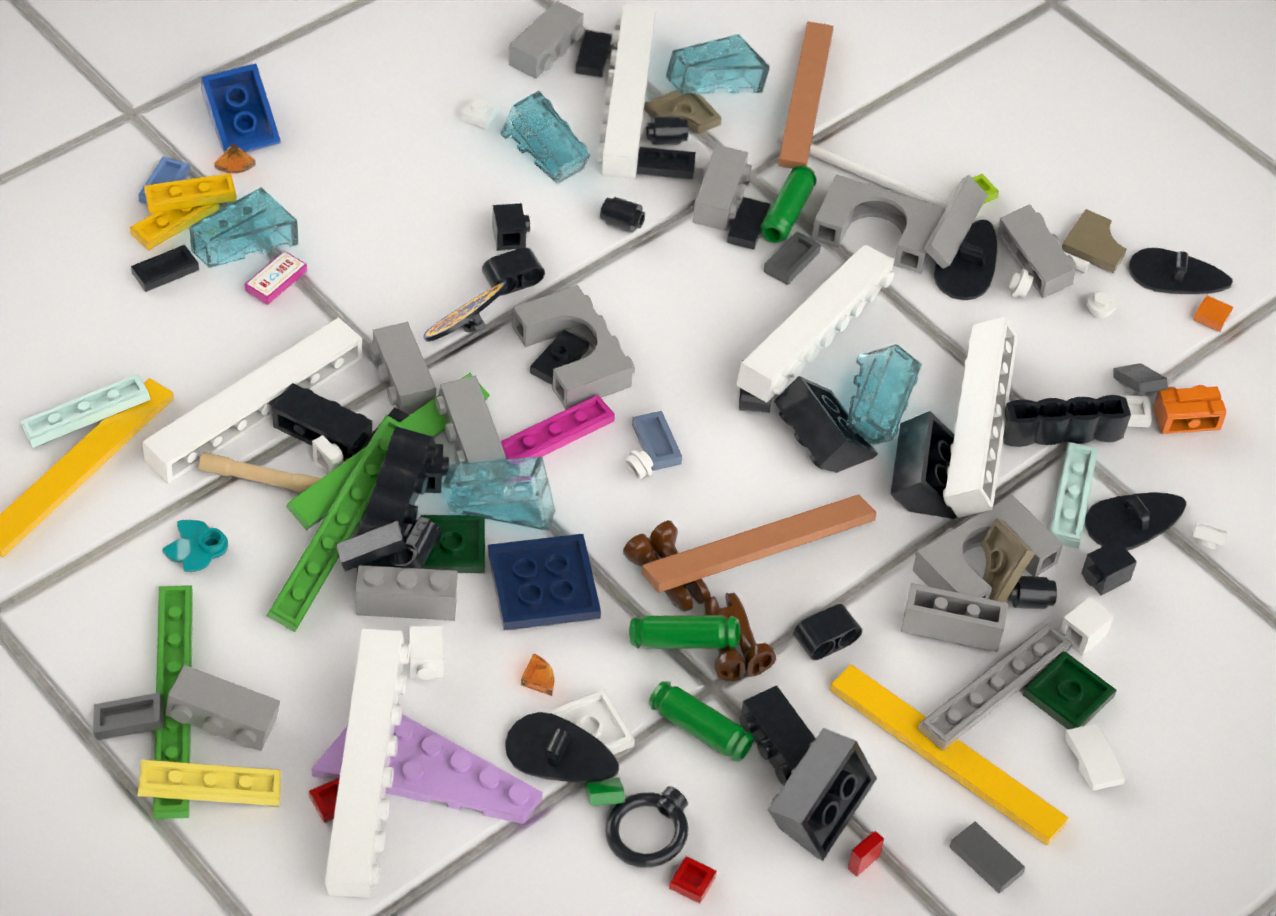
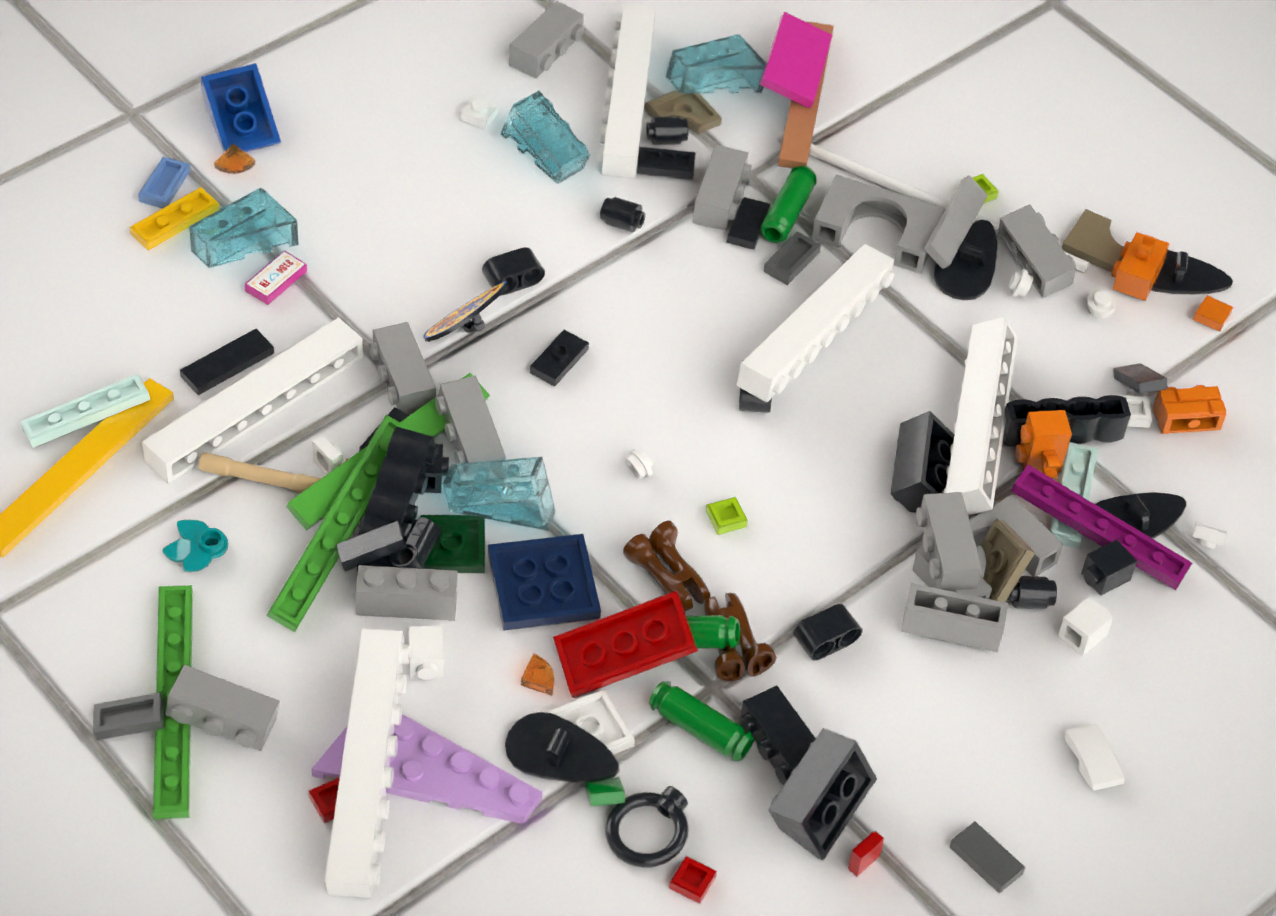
(165, 268): black tile -> none
(190, 193): yellow tile -> none
(209, 782): light yellow tile -> none
(226, 361): none -> black tile
(309, 416): black brick -> none
(510, 226): black brick -> none
(559, 430): dark pink tile -> none
(593, 53): black tile -> none
(602, 371): light grey arch -> none
(625, 644): none -> red tile
(657, 440): sand blue tile -> none
(726, 515): none -> lime tile
(758, 543): nougat tile -> none
(796, 60): none -> dark pink tile
(822, 426): black slope -> none
(882, 392): clear light blue wedge -> none
(949, 541): none -> light grey brick
(956, 760): yellow tile -> none
(994, 687): light grey tile -> none
(1044, 441): none -> orange brick
(1069, 692): dark green tile -> none
(1100, 525): none -> magenta plate
(1140, 265): none -> orange brick

